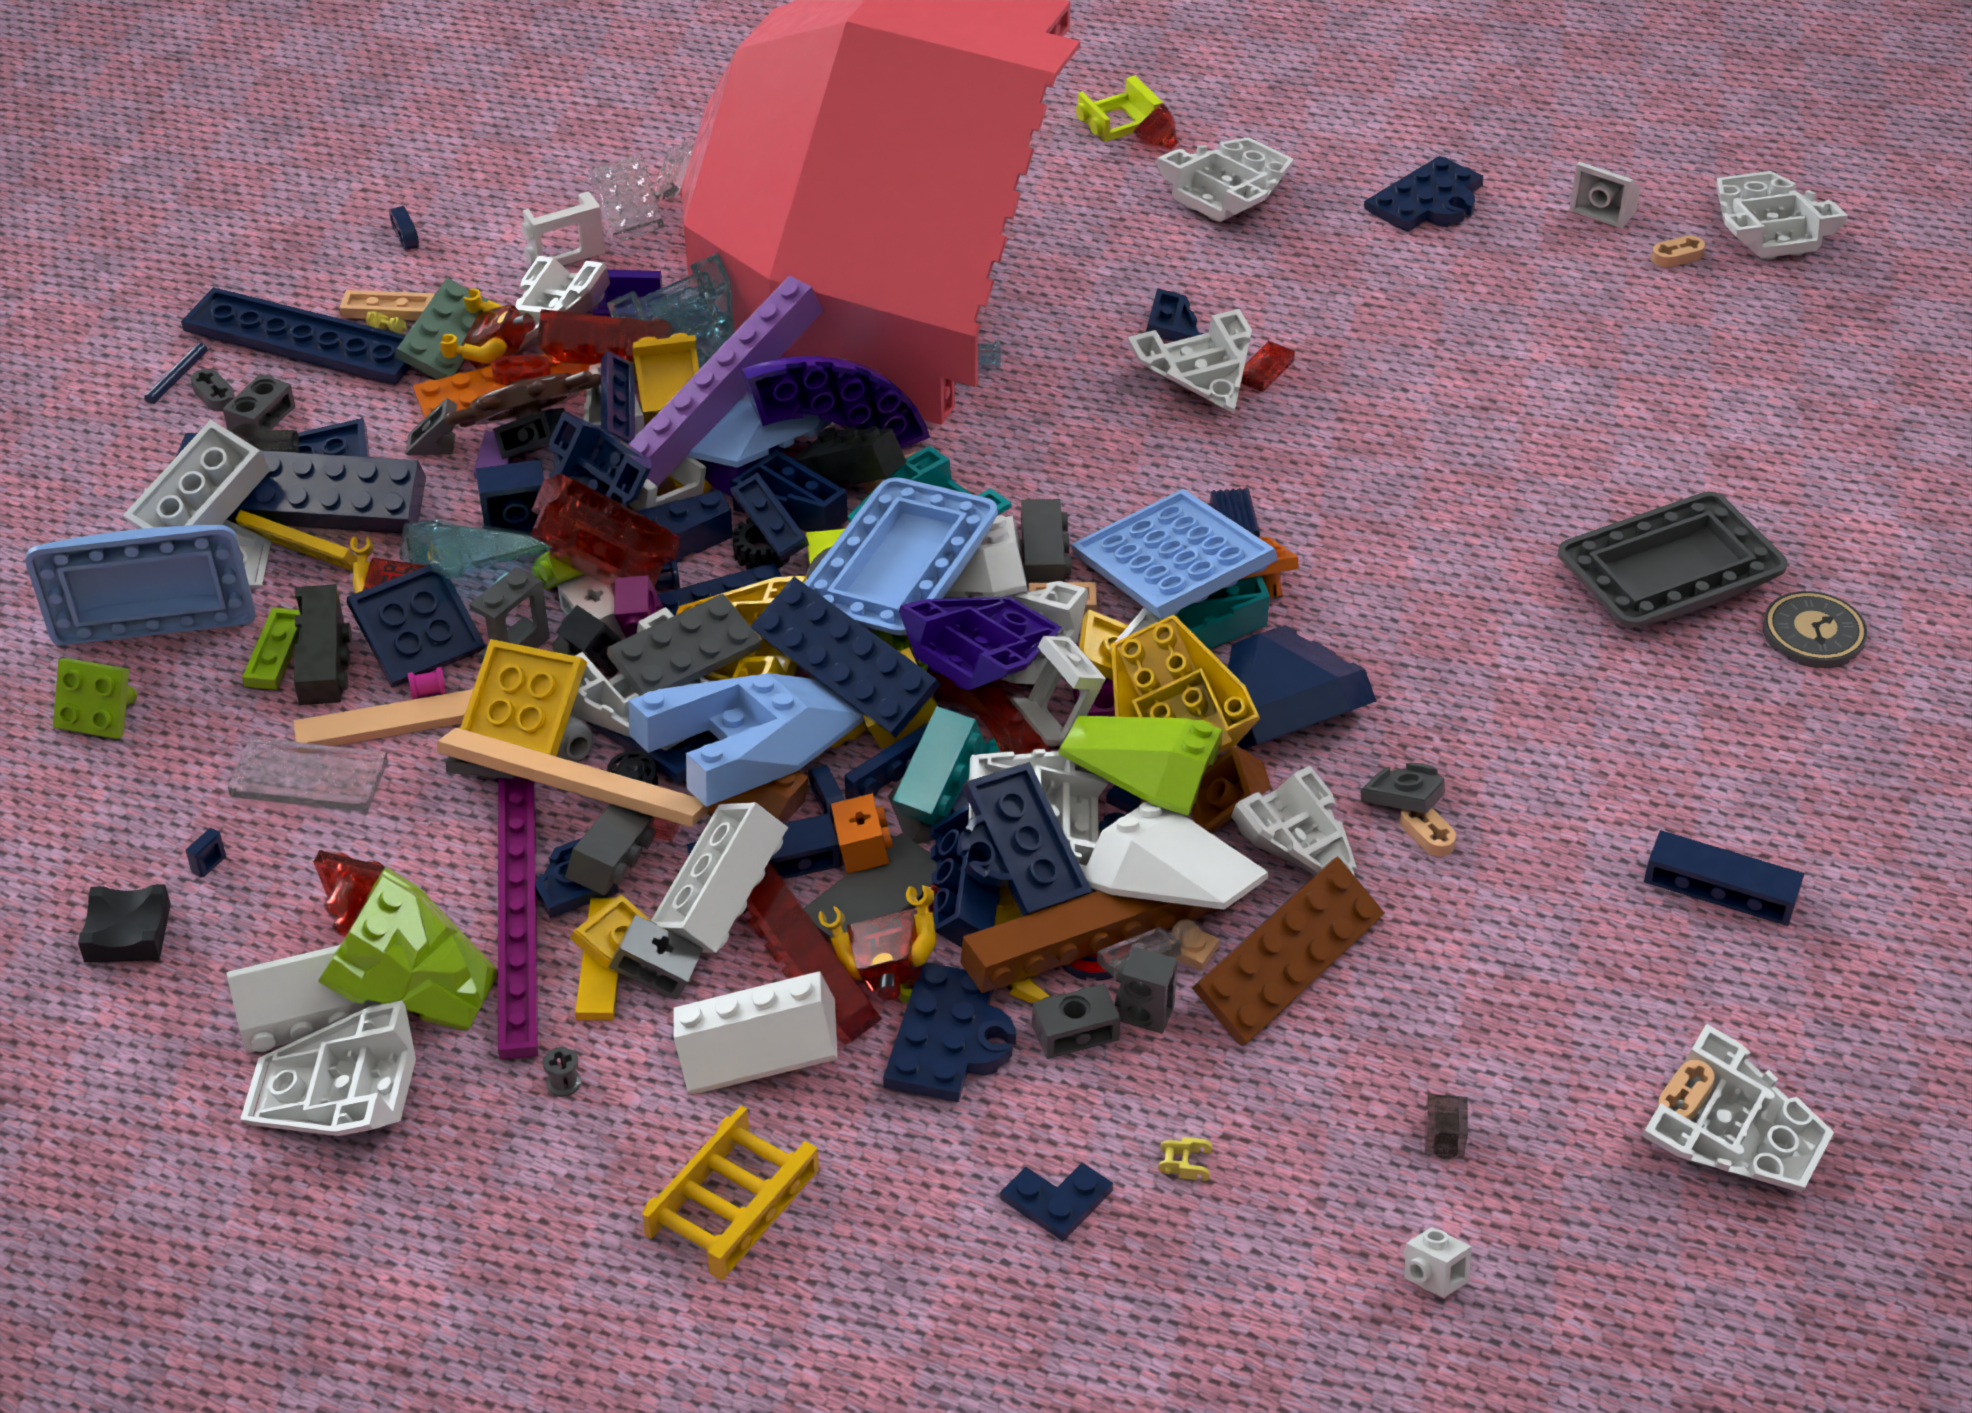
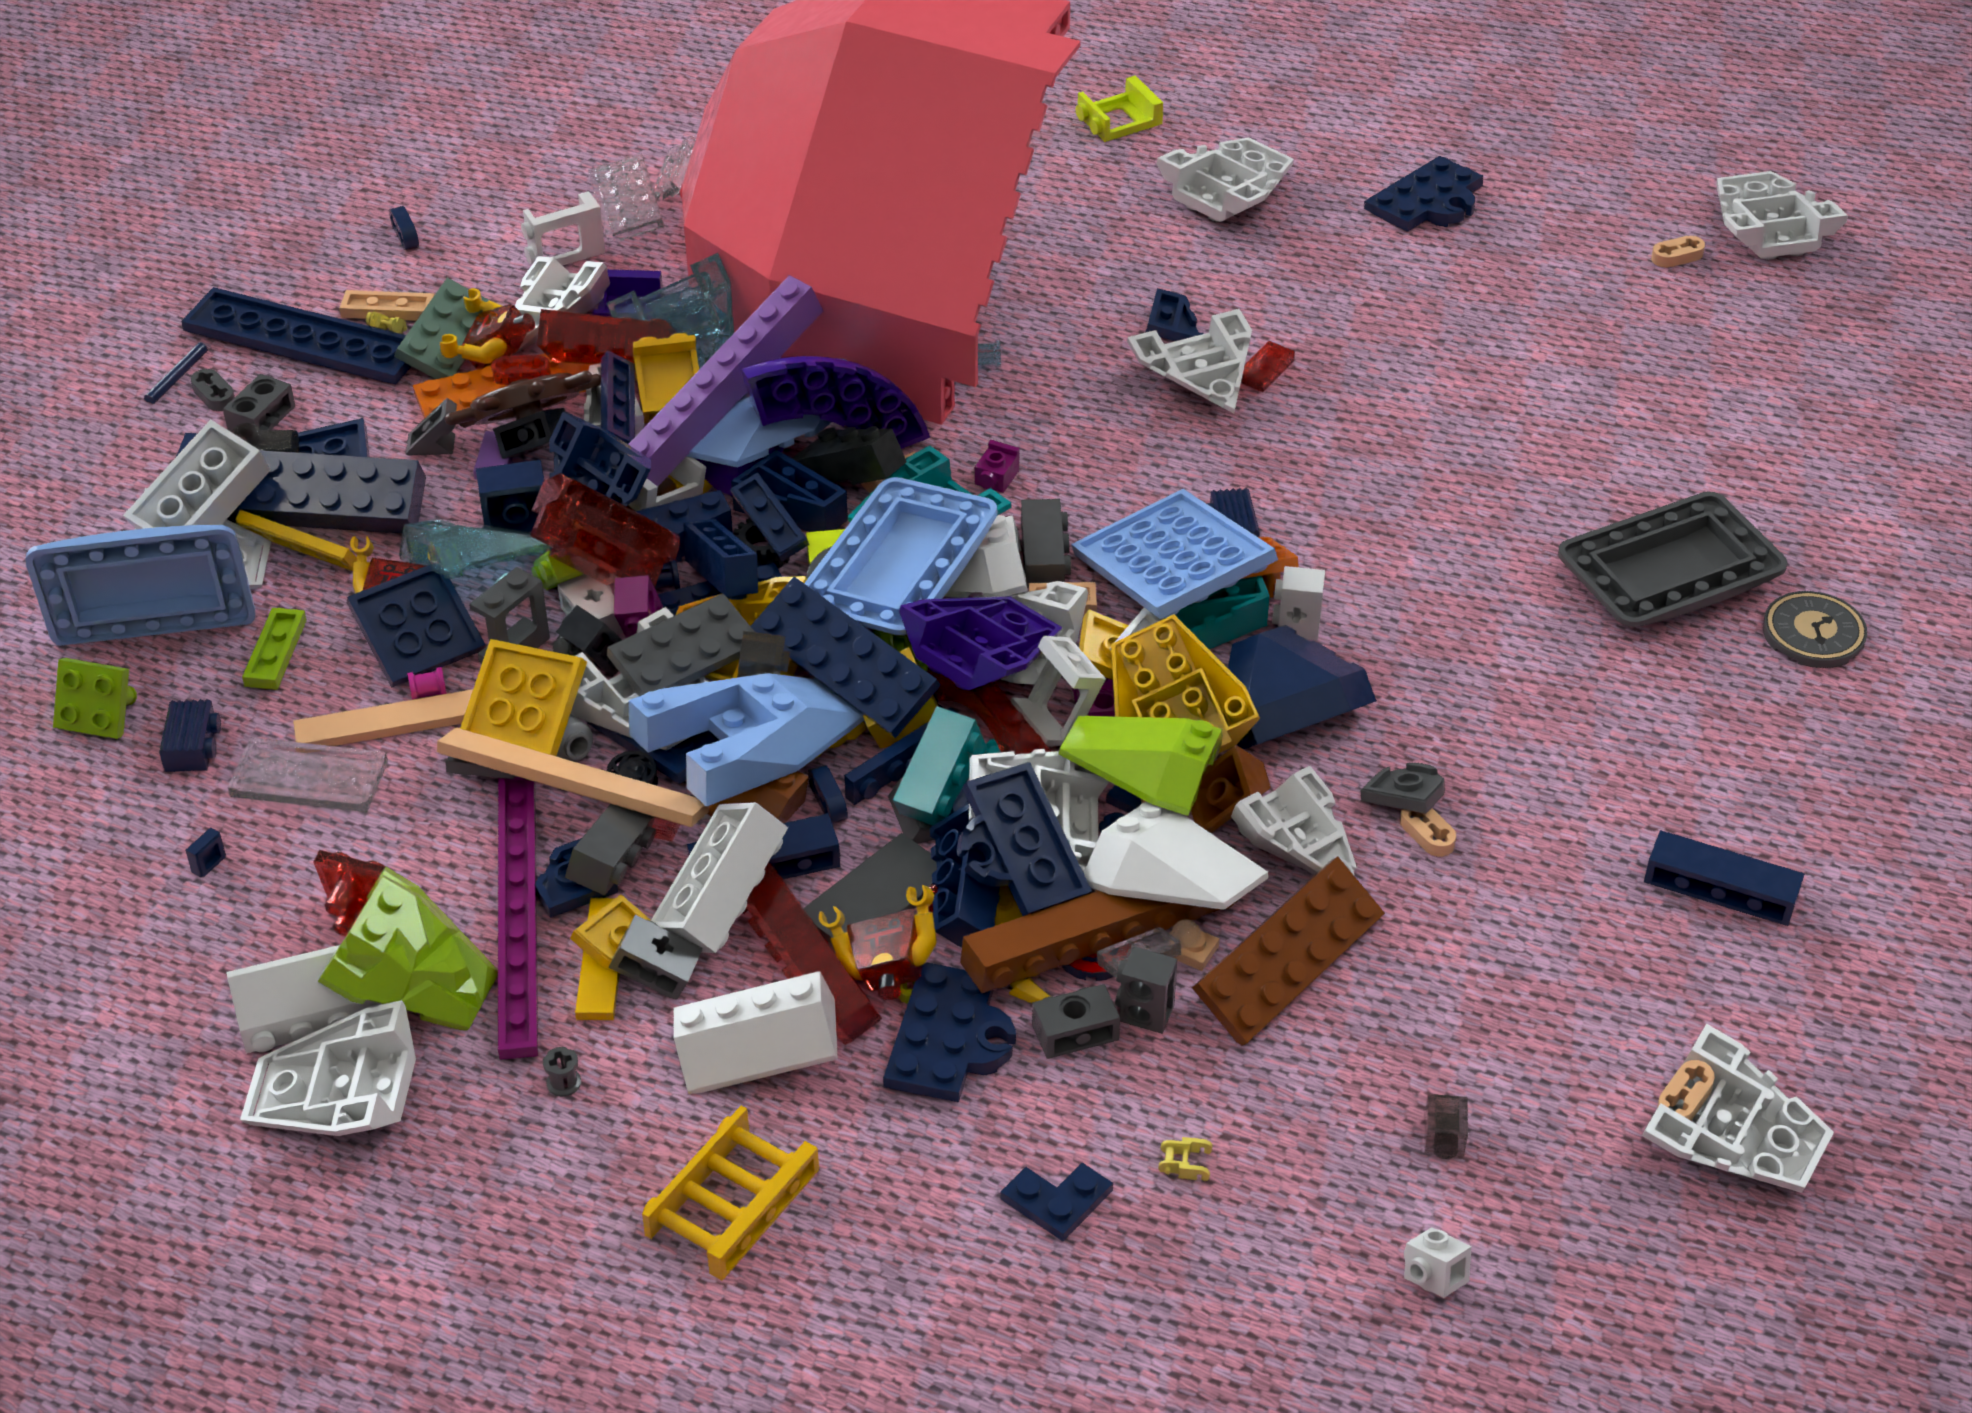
(125, 924): black brick -> none
(189, 736): none -> dark blue brick
(320, 646): pearl dark grey wedge -> none
(721, 558): none -> dark blue brick
(762, 654): none -> clear smoke brick
(862, 833): orange brick -> none
(997, 466): none -> magenta brick
(1158, 128): clear red helmet -> none
(1300, 600): none -> white brick
(1603, 195): white slope -> none

